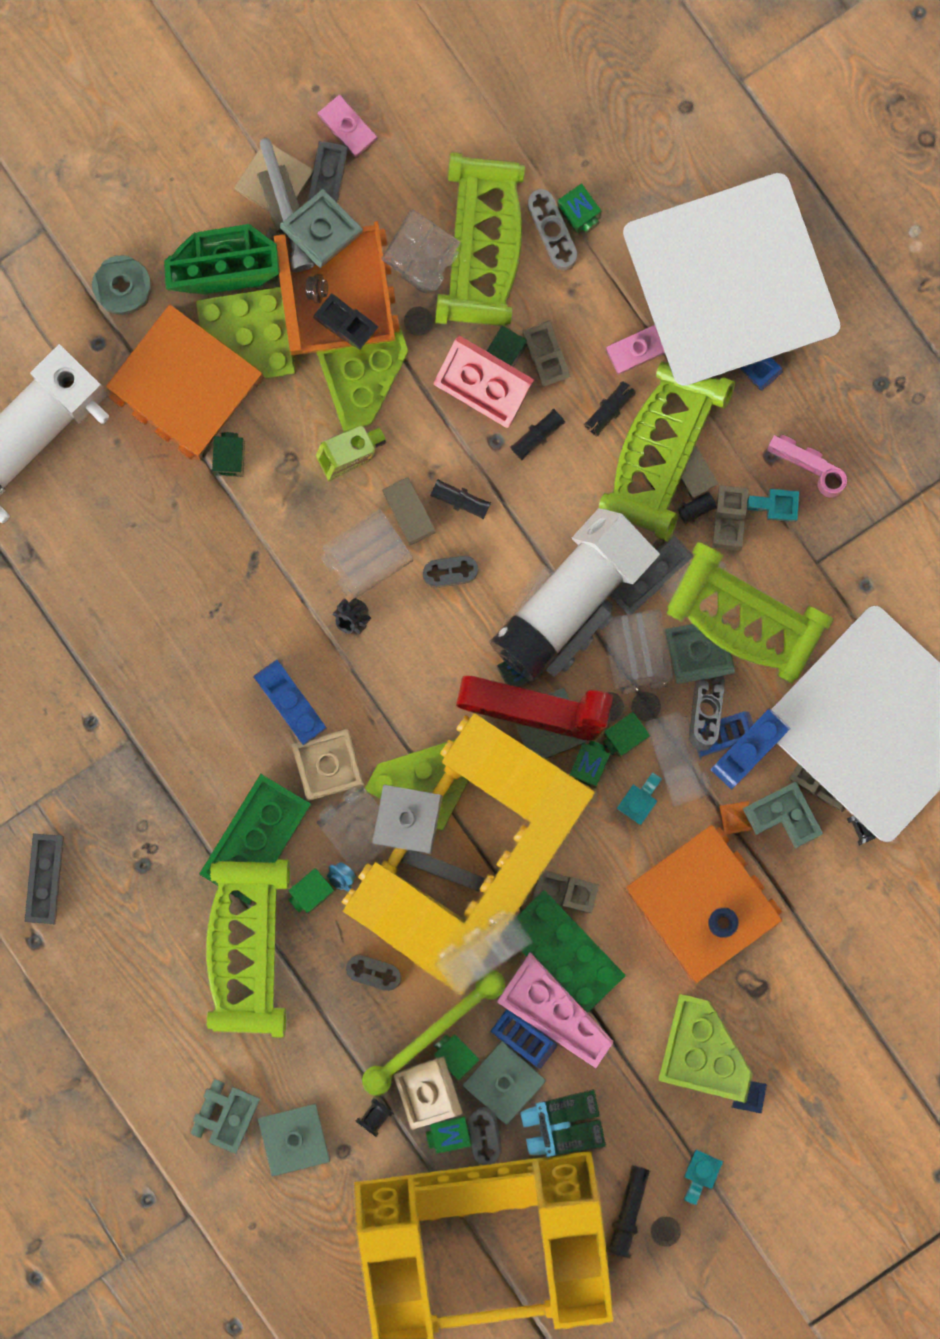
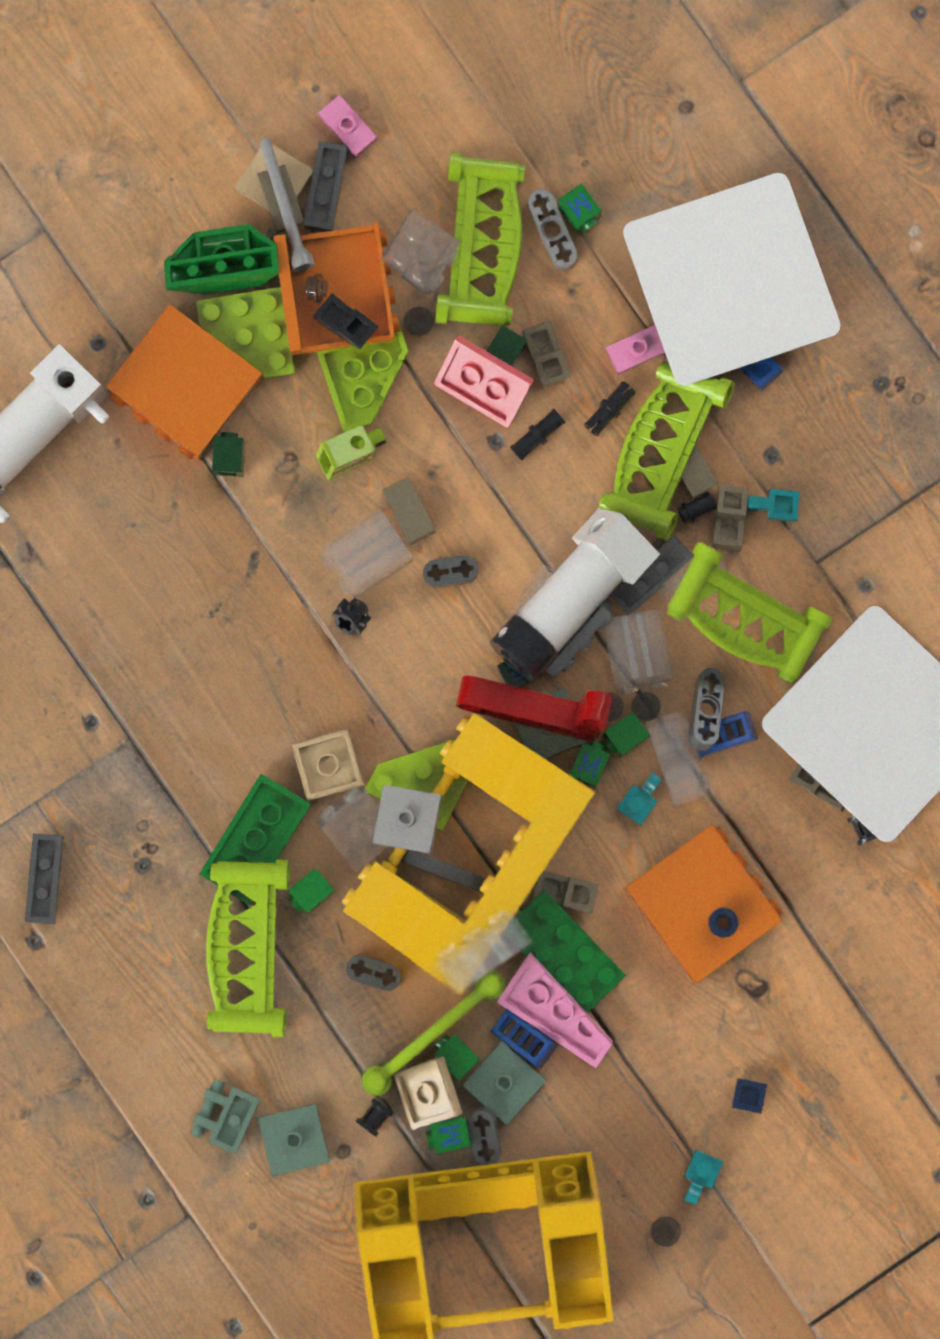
(107, 276): sand green plate -> none
(290, 702): blue plate -> none
(321, 228): sand green plate -> none
(341, 876): dark azure plate -> none
(460, 499): black pin -> none
(555, 1125): hips -> none
(625, 1225): black pin -> none
(695, 655): sand green plate -> none
(703, 1053): lime plate -> none
(734, 818): orange tile -> none
(750, 748): blue plate -> none
(786, 807): sand green plate -> none
(809, 460): bright pink plate -> none

